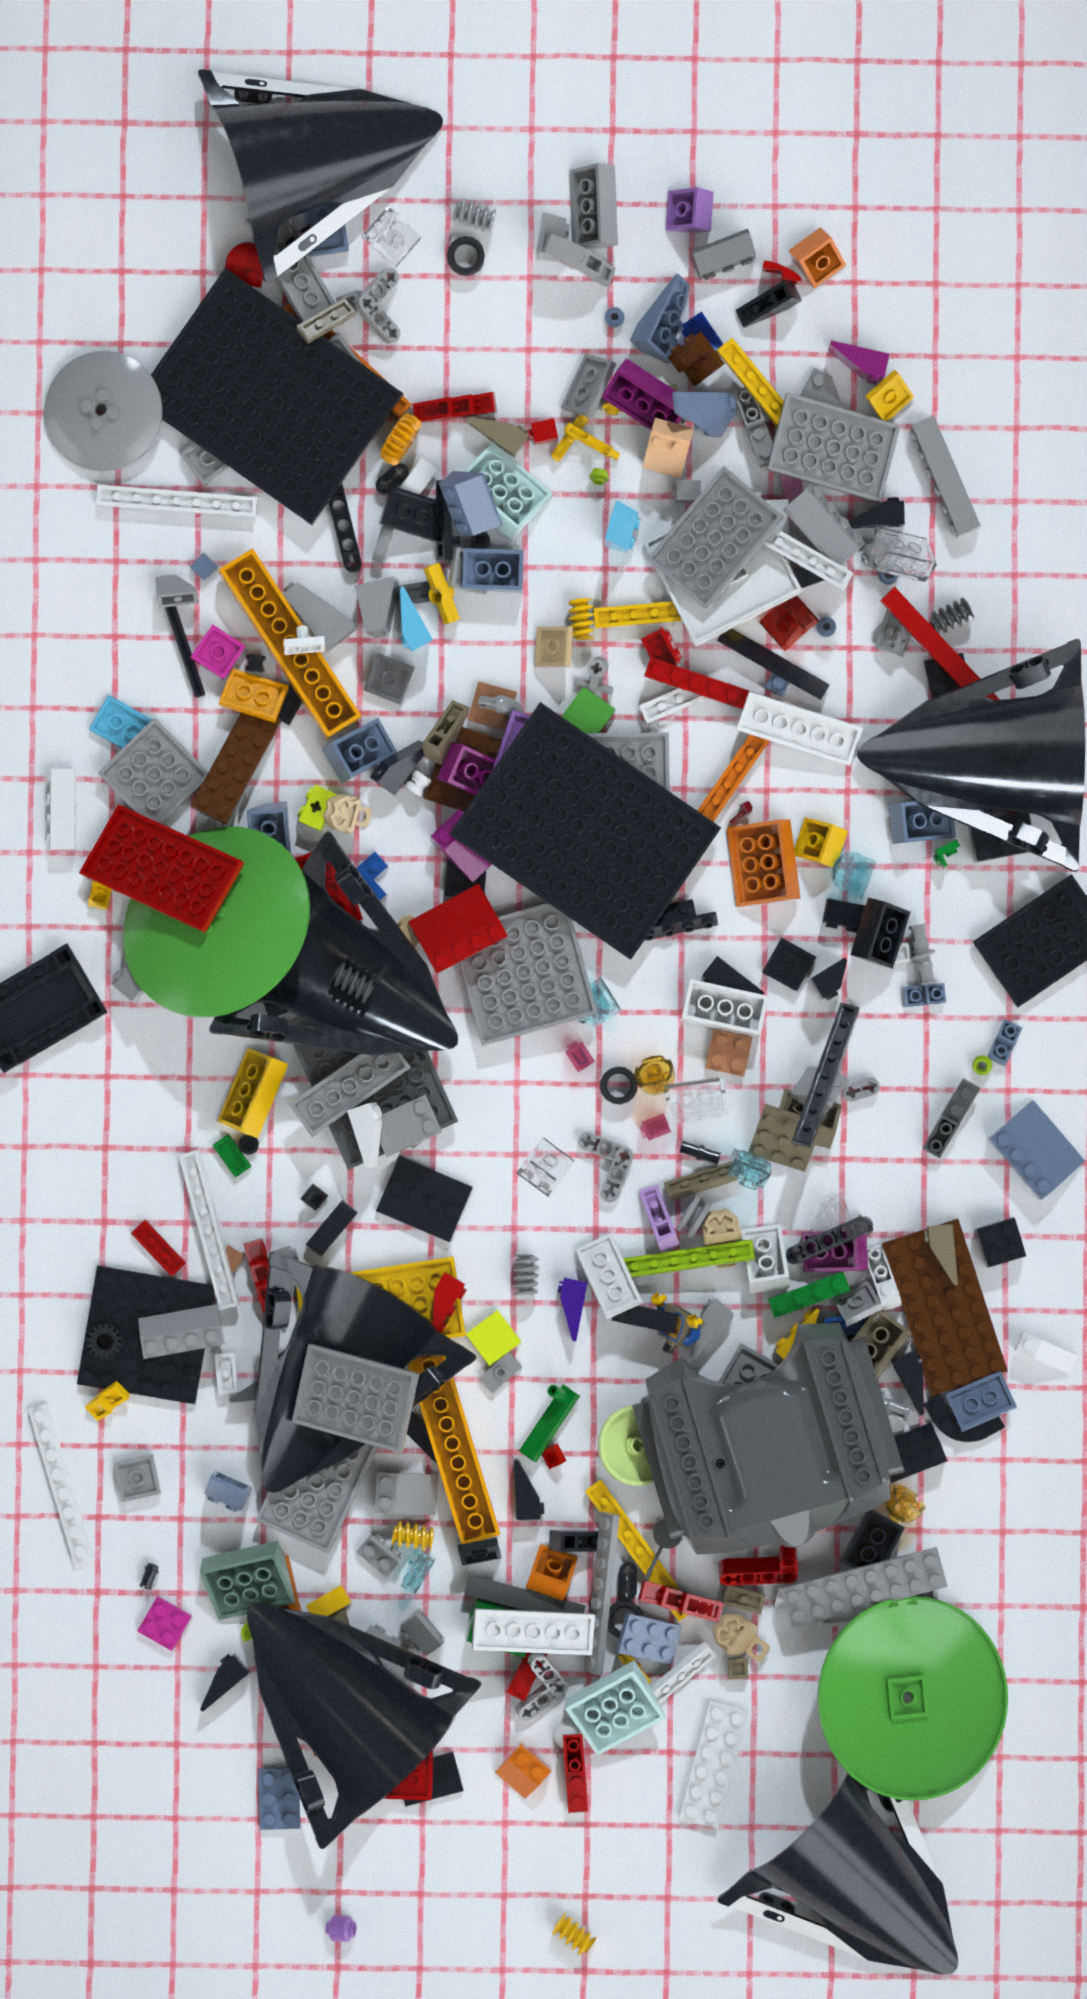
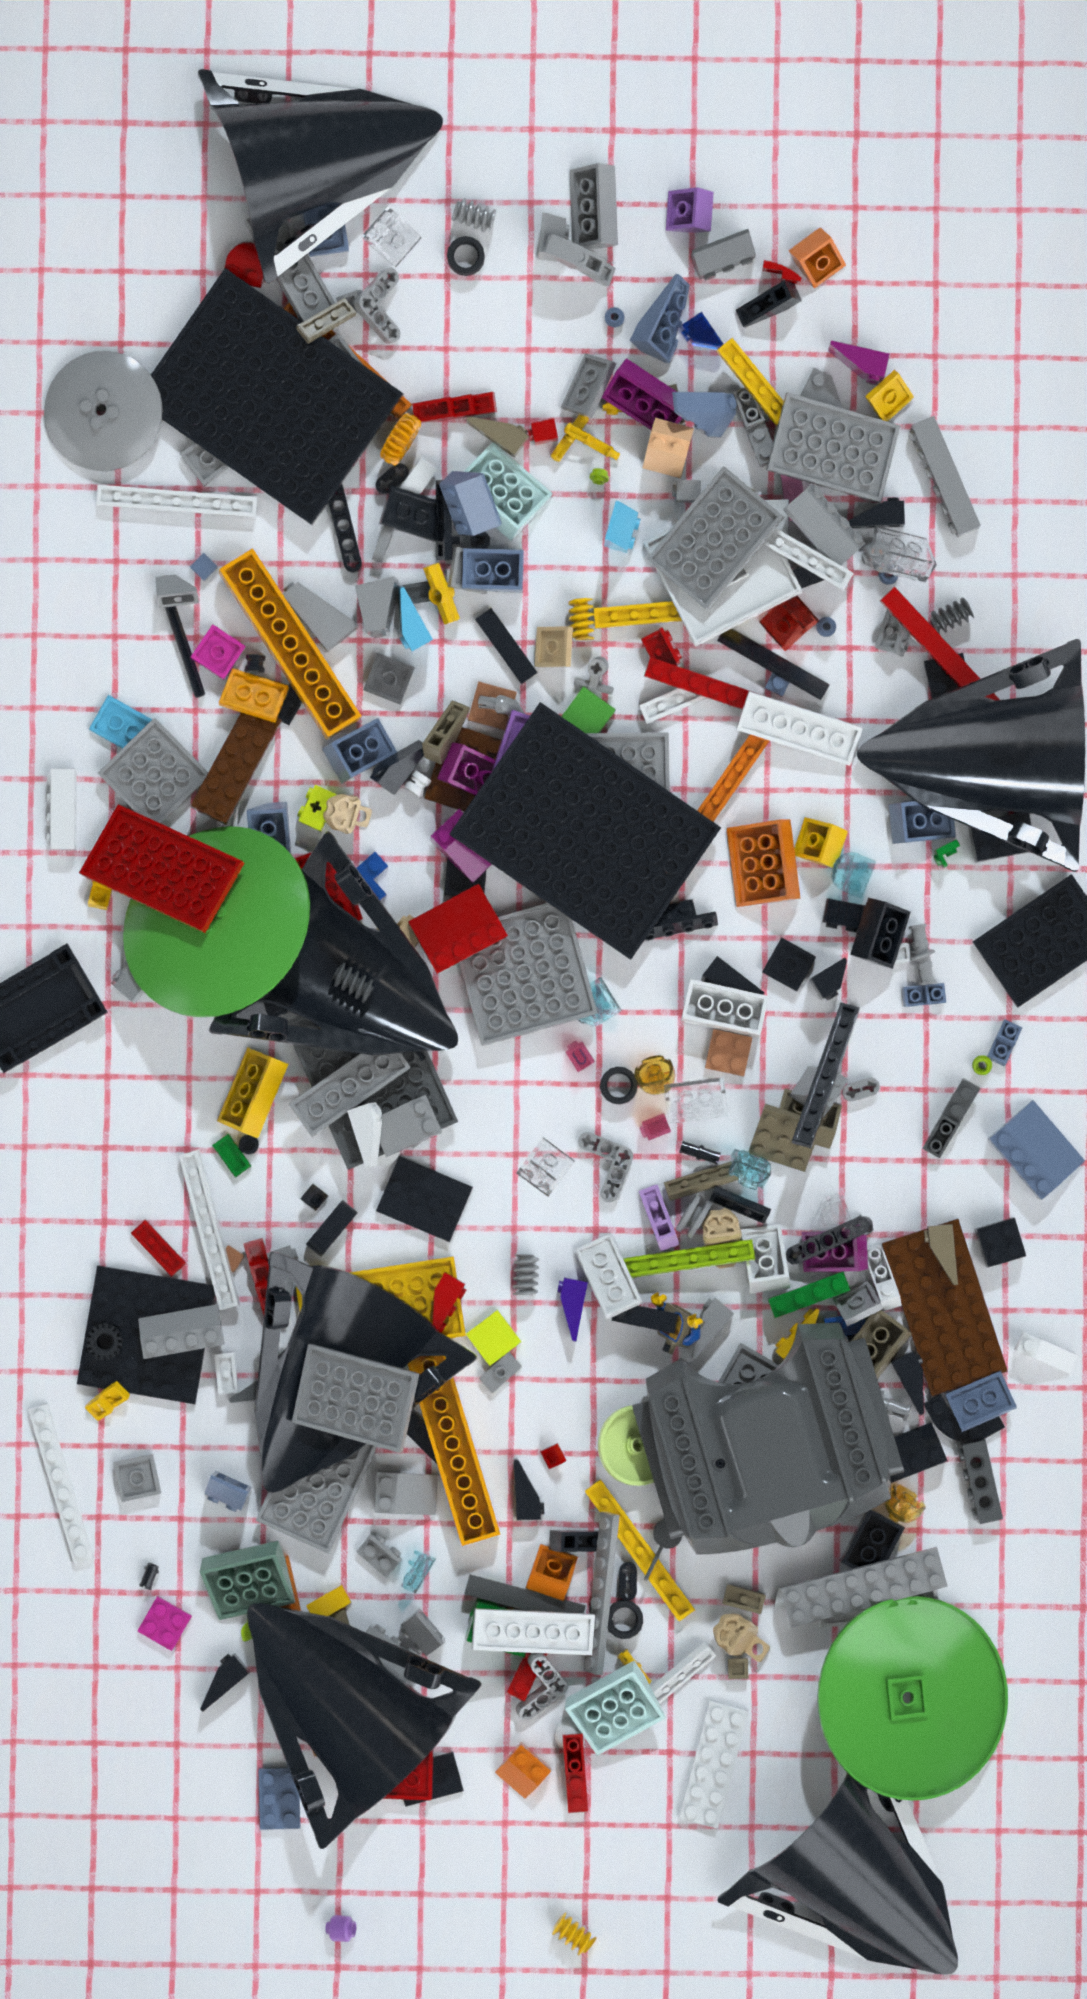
(303, 643): white tile -> none
(413, 1535): yellow piece -> none
(479, 1551): black plate -> none
(506, 646): none -> black tile
(550, 1421): green piece -> none
(648, 1638): sand blue plate -> none
(681, 1601): red slope -> none
(695, 358): reddish brown plate -> none
(740, 1204): none -> black tile
(746, 808): dark red hand -> none
(760, 1569): red beam -> none
(993, 1510): none -> dark grey brick

